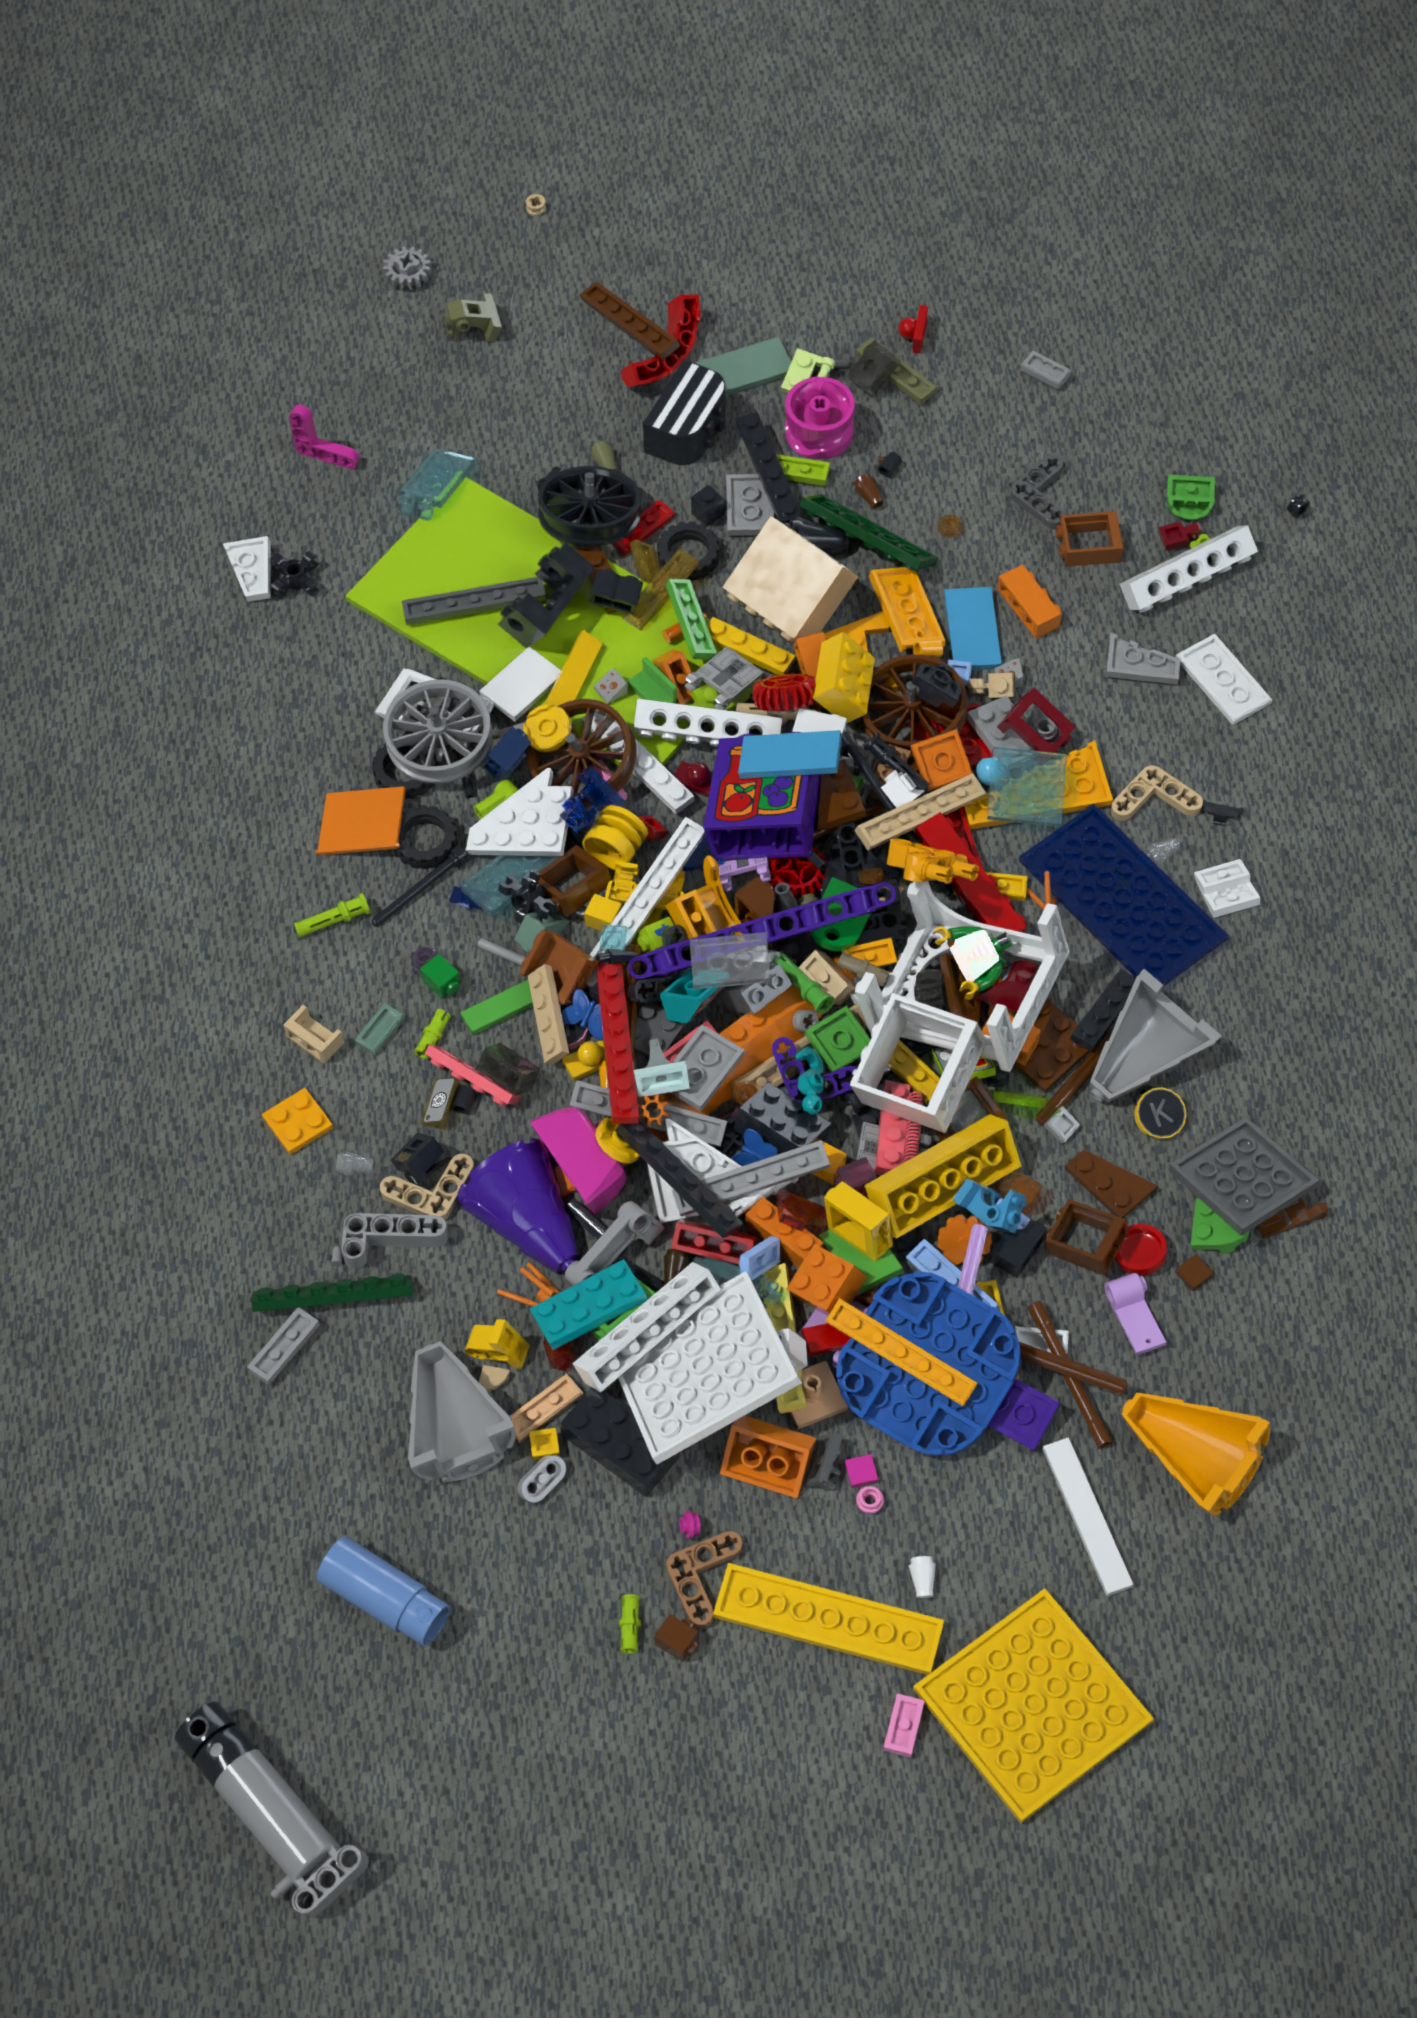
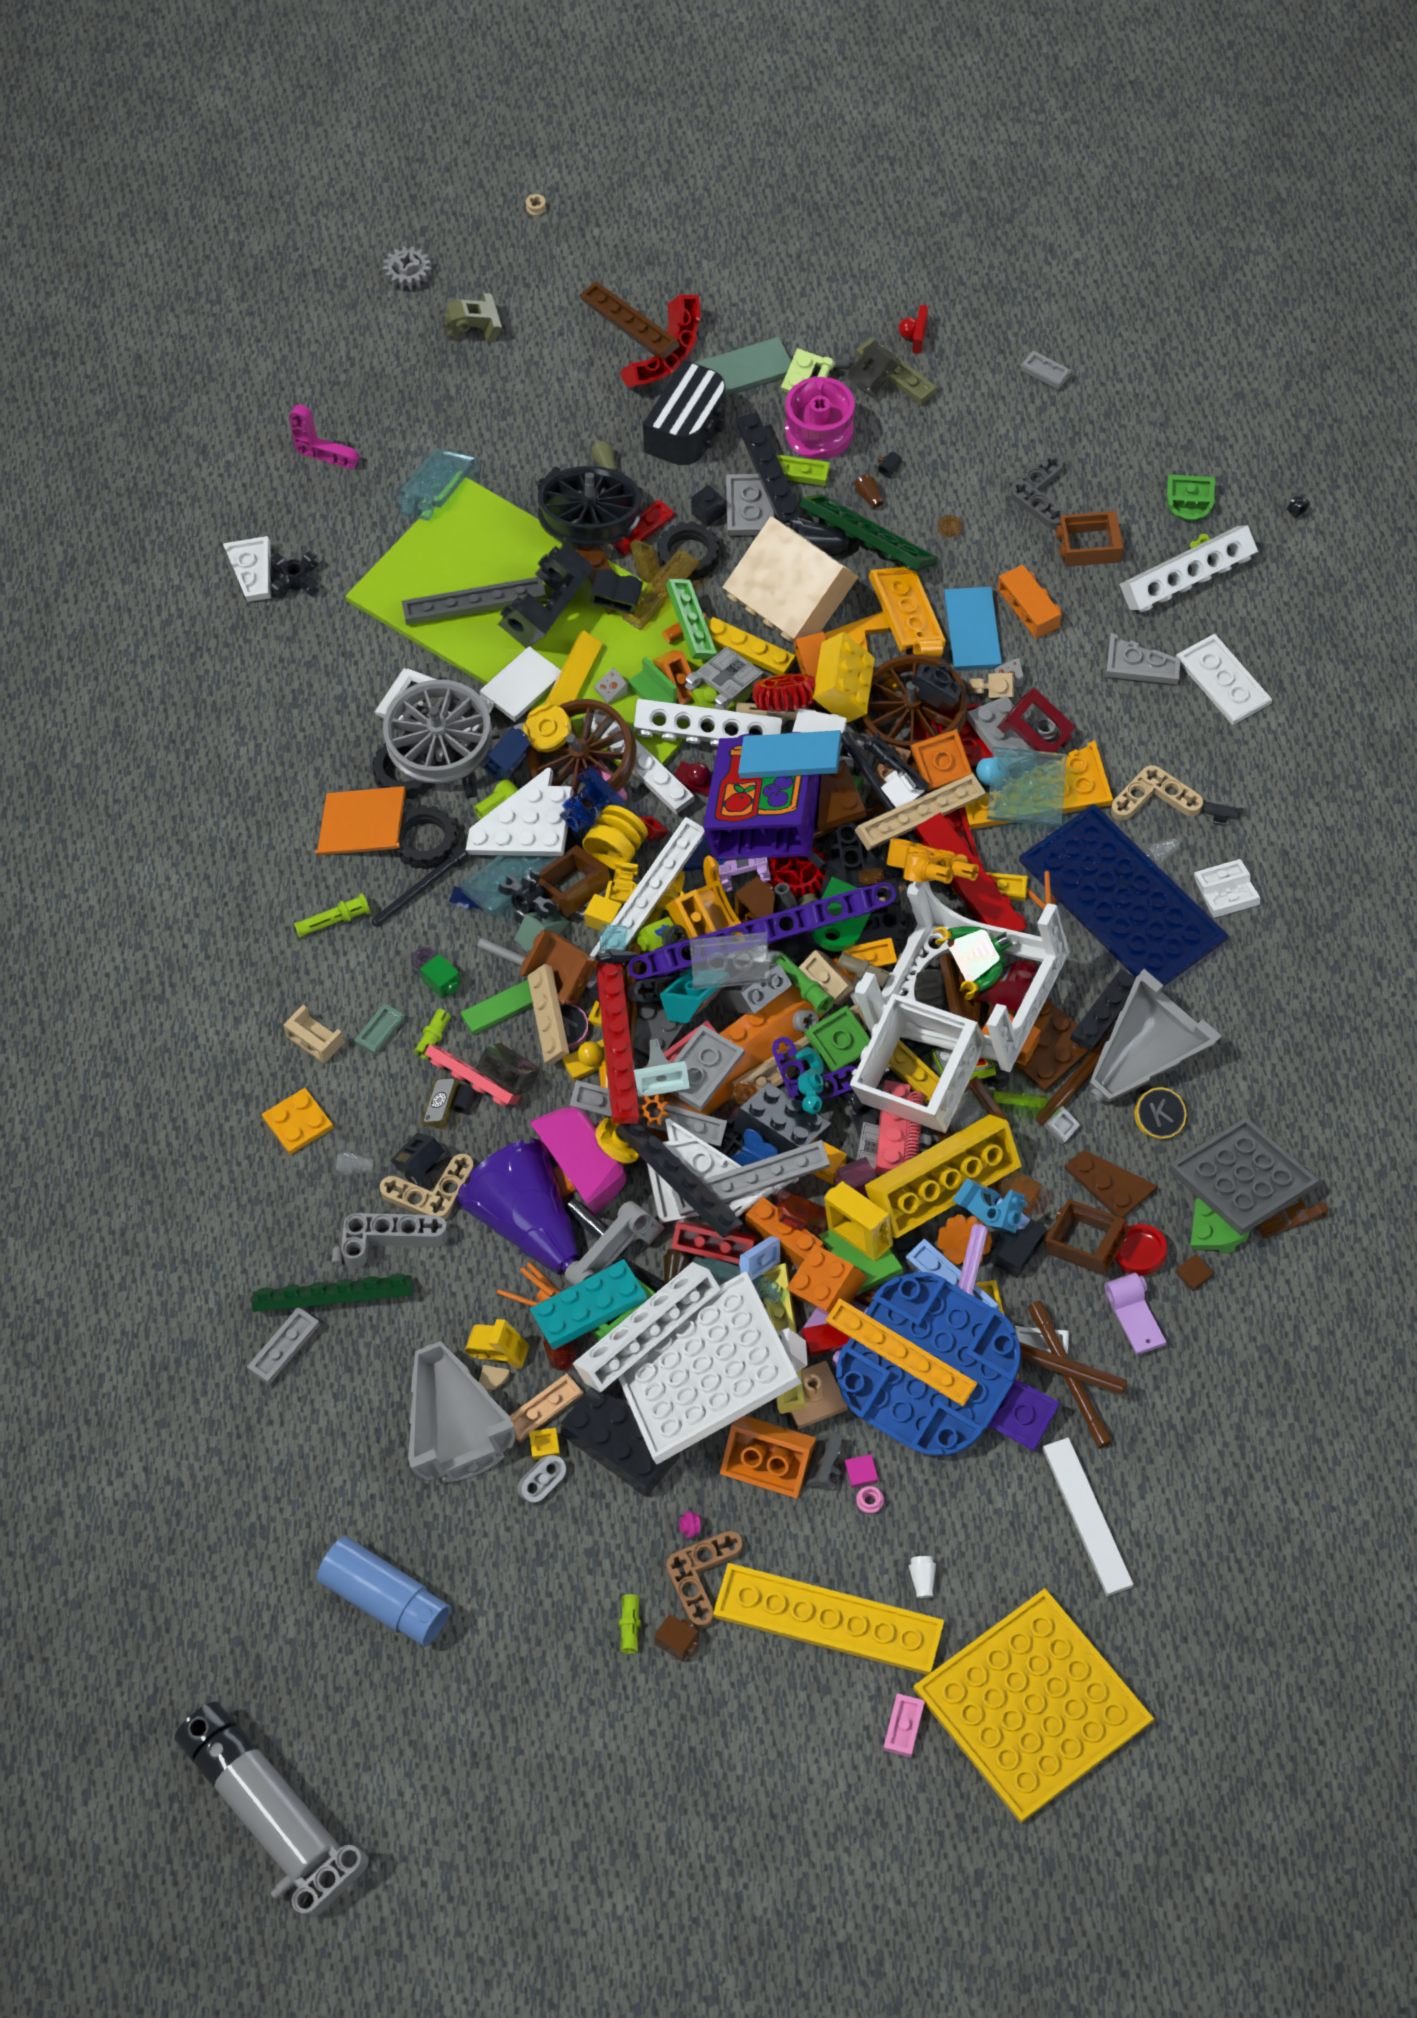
(584, 1010): blue piece -> none
(963, 669): light blue tile -> none
(1176, 535): dark red plate -> none
(1200, 1446): light orange cone -> none

